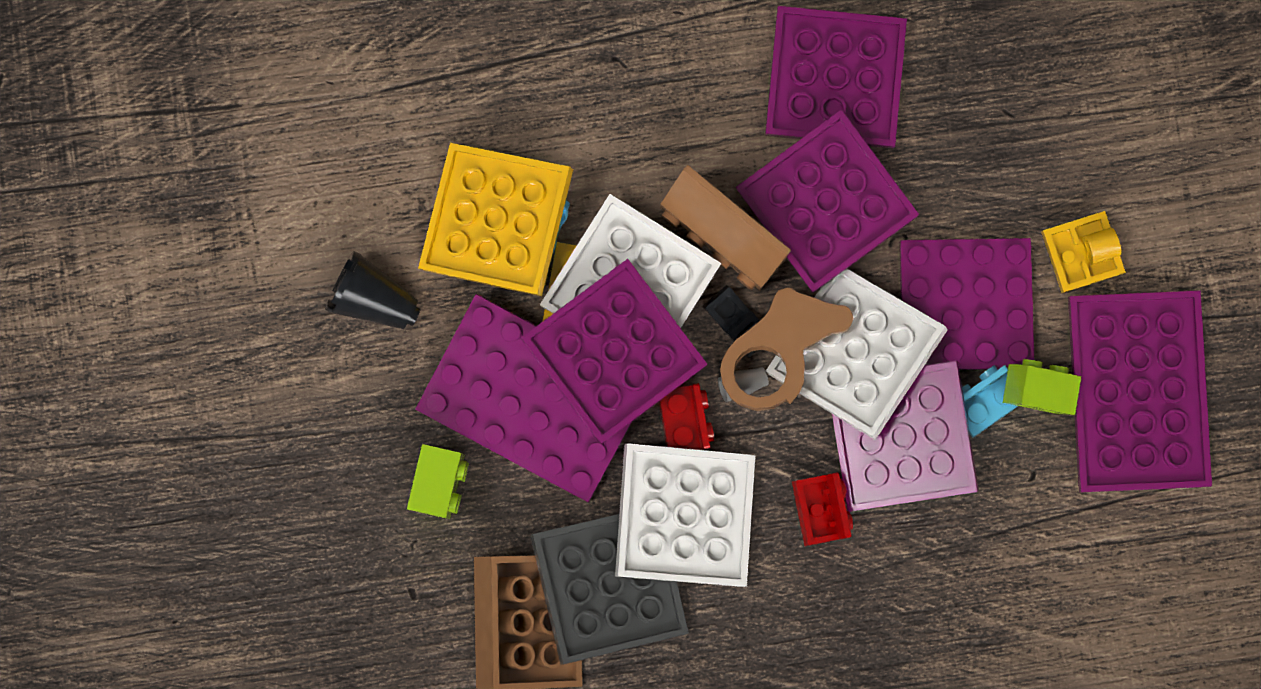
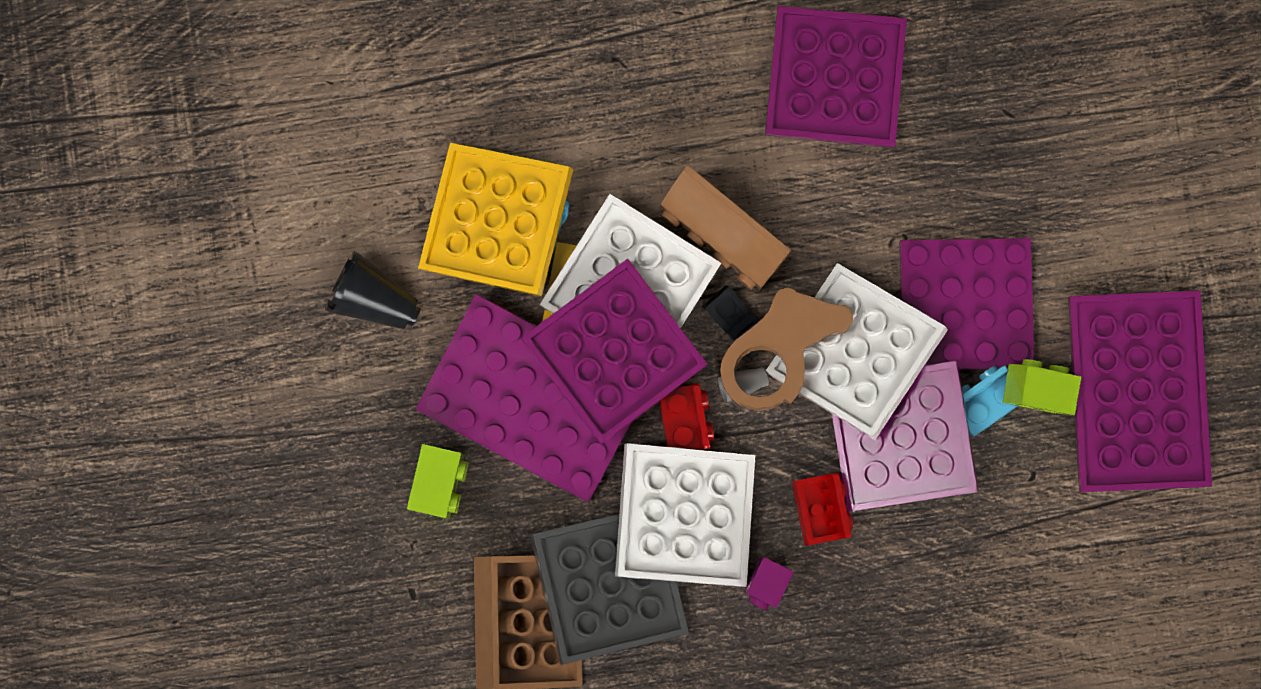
(767, 583): none -> magenta brick
(827, 201): magenta plate -> none
(1084, 251): yellow plate -> none

